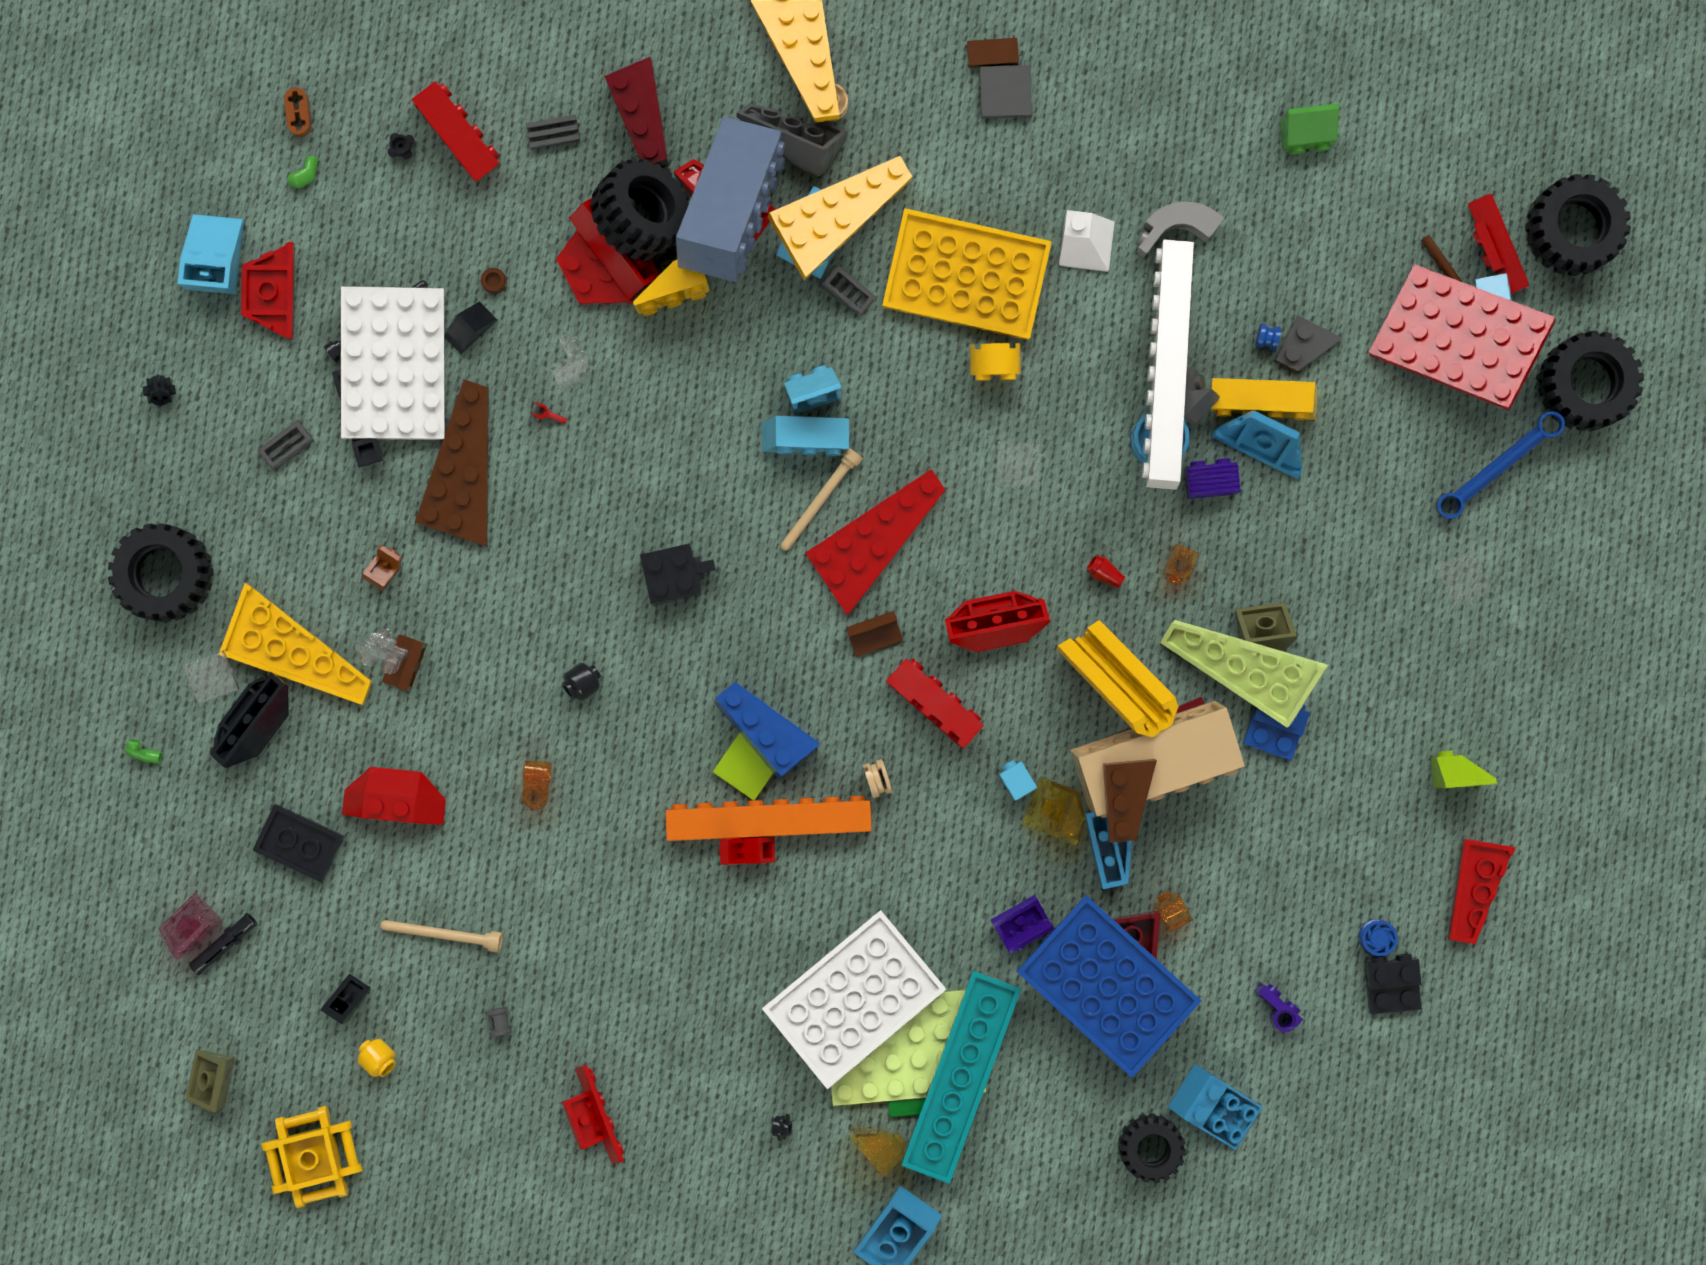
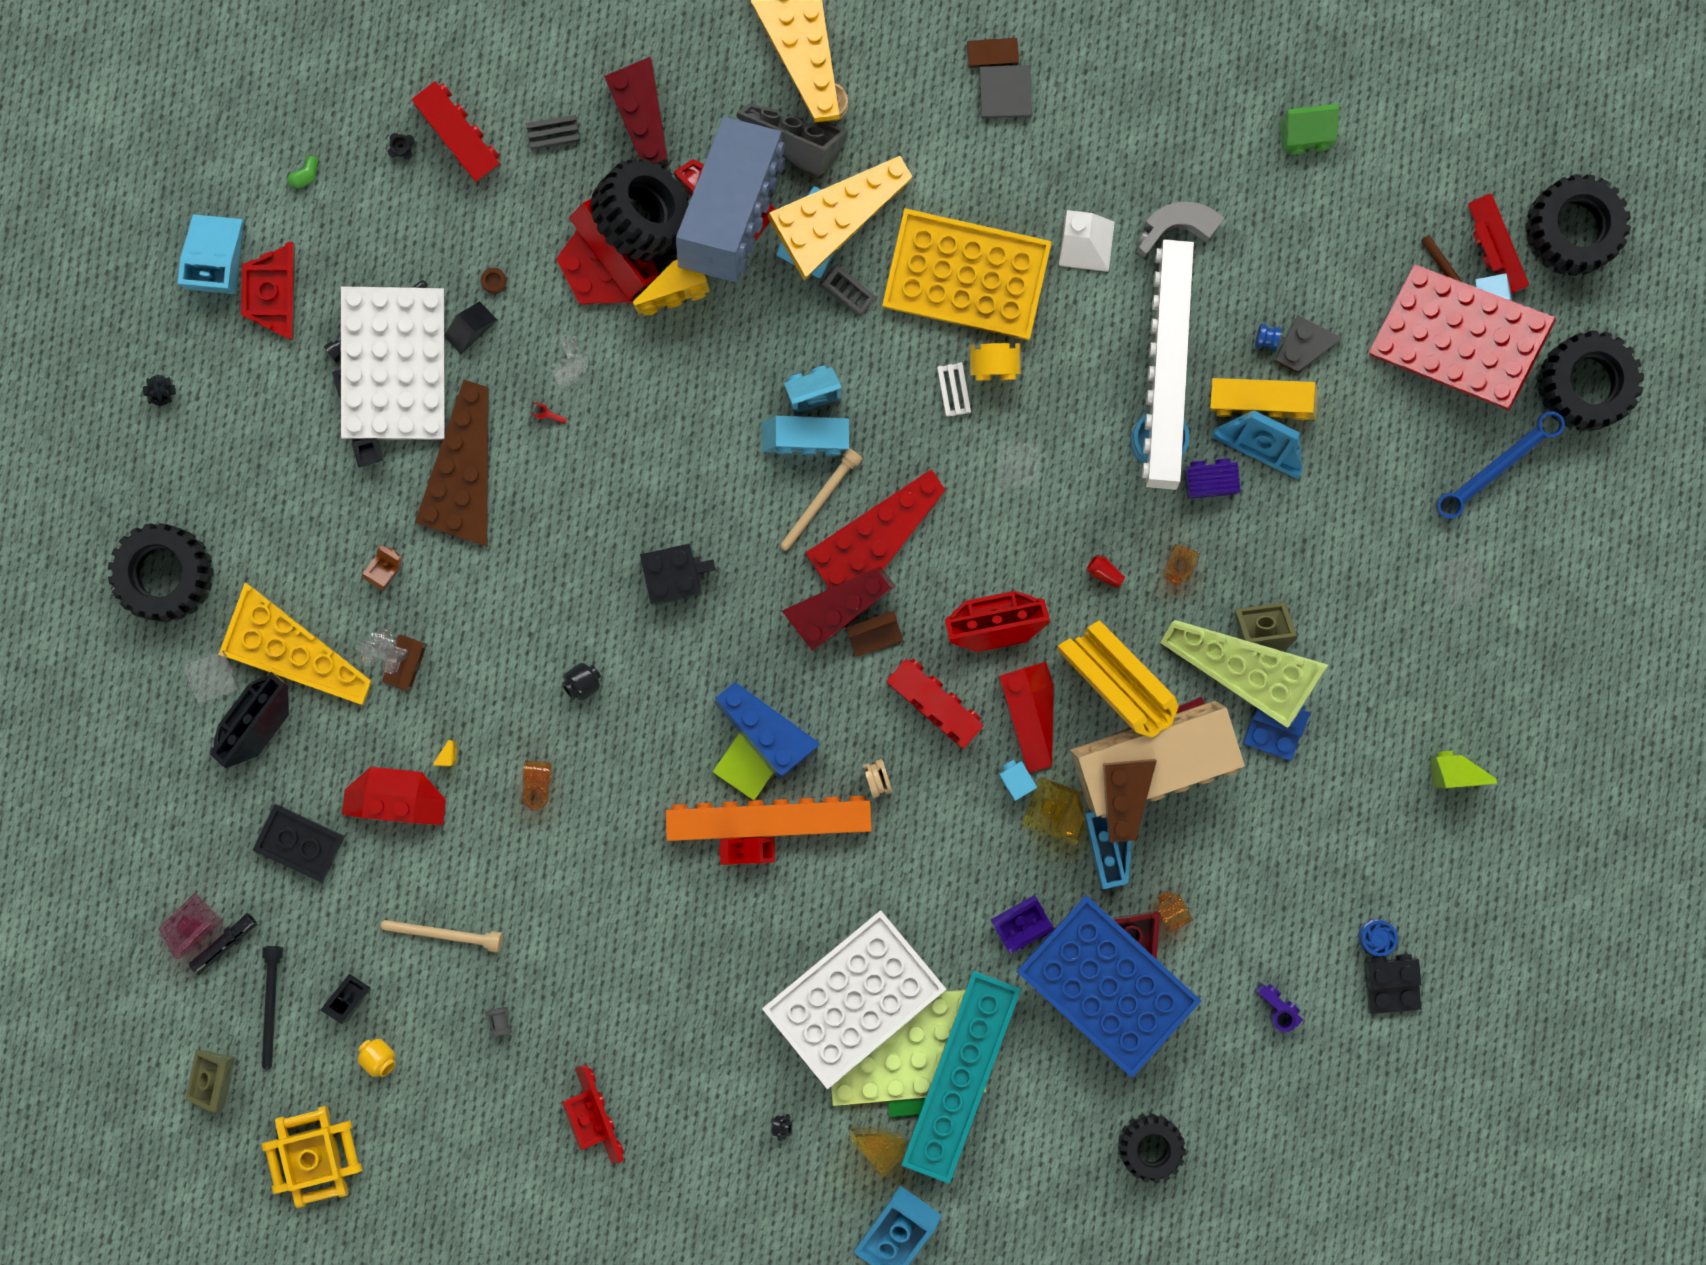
(145, 755): bright green arm -> none
(268, 458): dark grey tile -> none
(272, 956): none -> black piece
(303, 111): dark orange beam -> none
(448, 755): none -> yellow slope
(832, 610): none -> dark red wedge
(941, 369): none -> white tile
(1030, 707): none -> red wedge
(1197, 398): dark grey slope -> none
(1215, 1107): dark azure slope -> none
(1476, 886): red wing -> none

